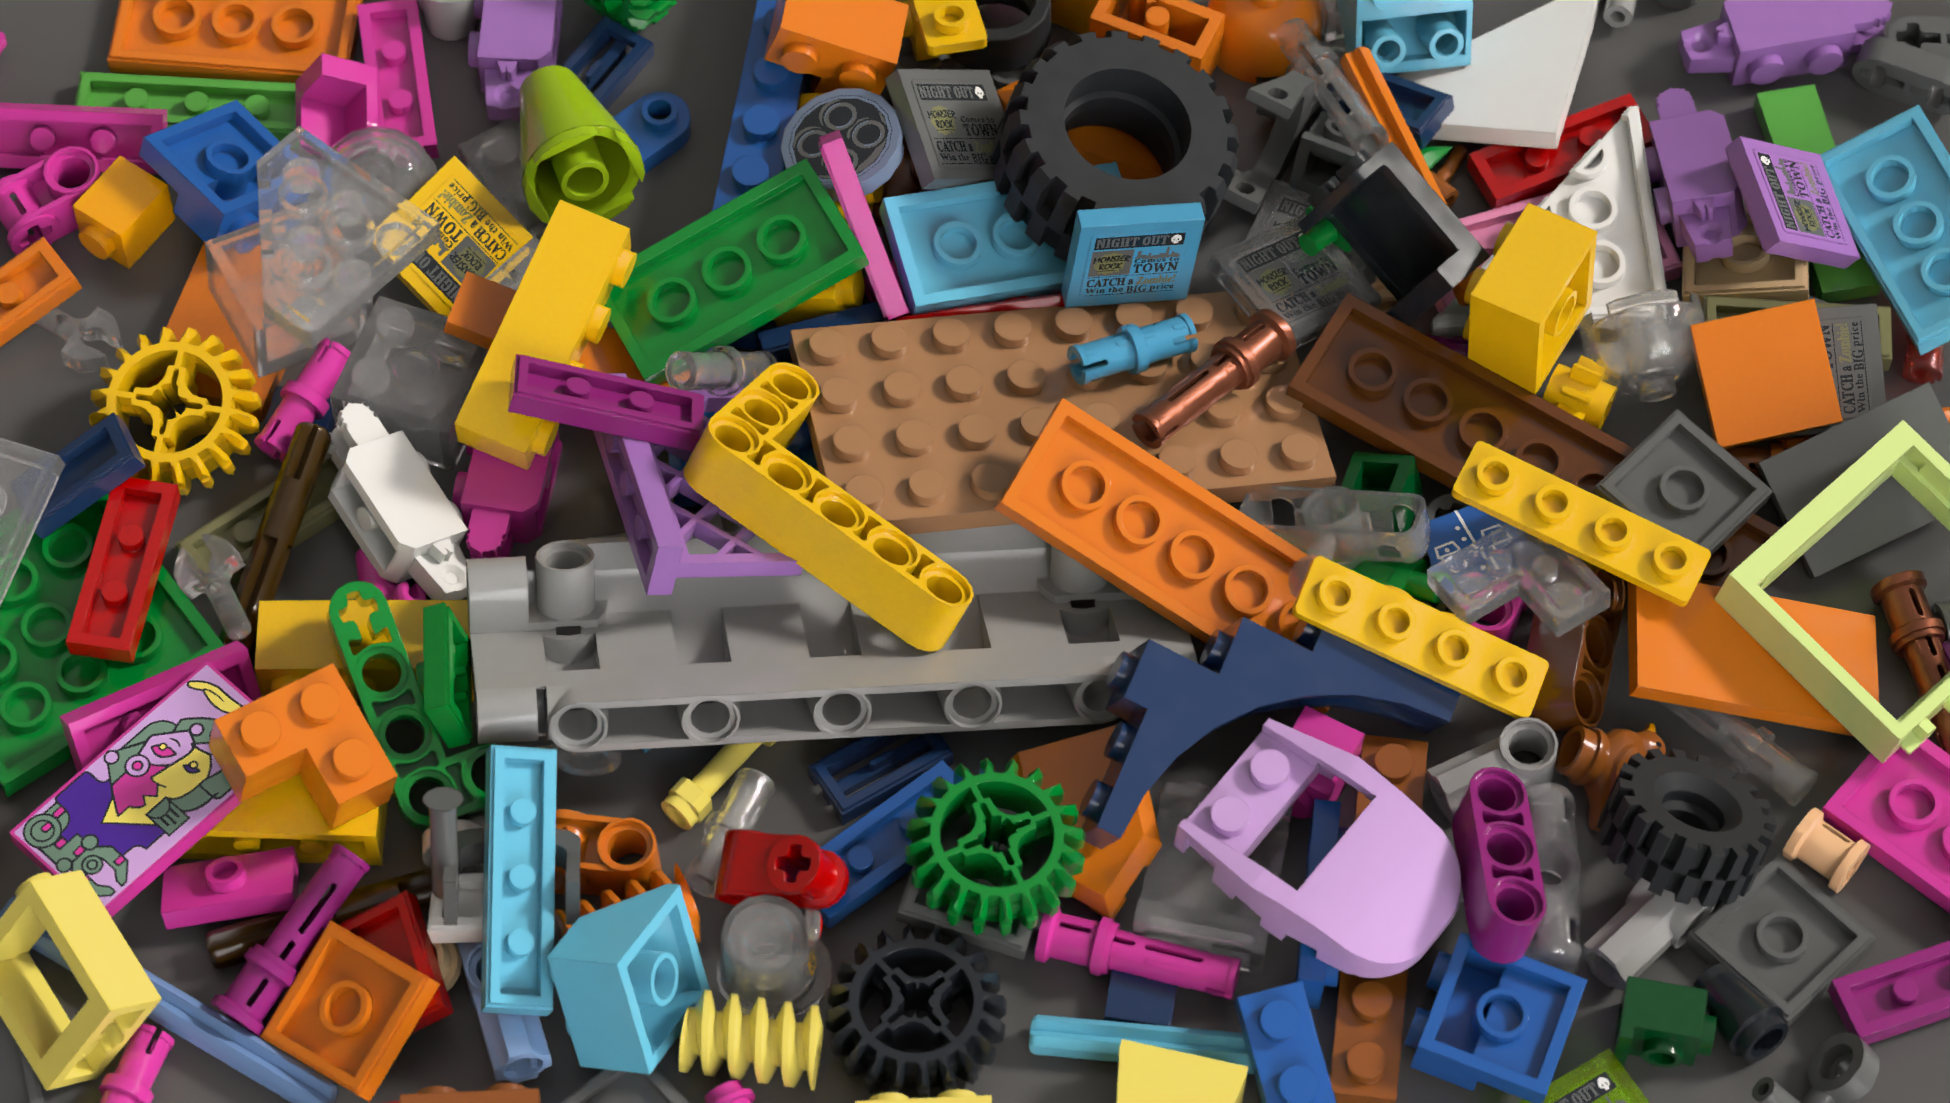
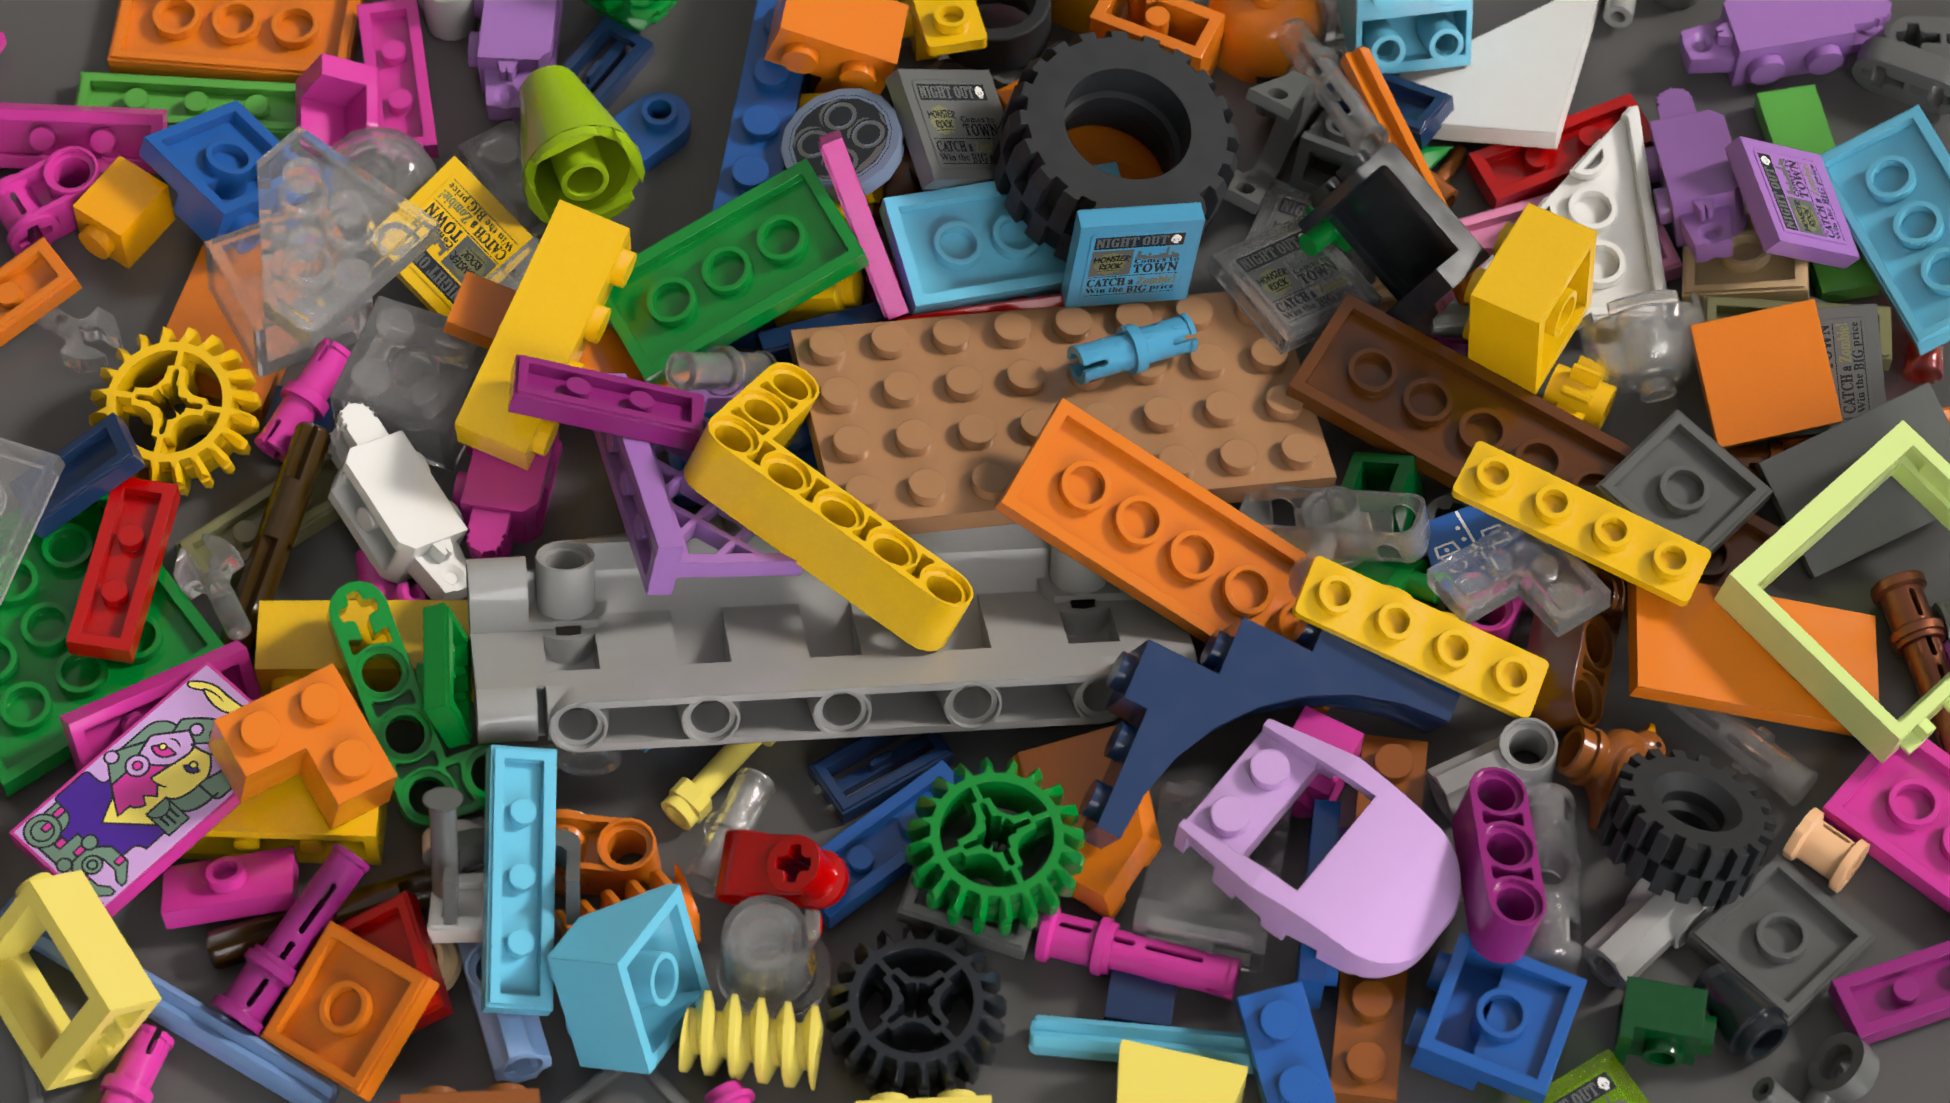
(1232, 365): copper pin -> none

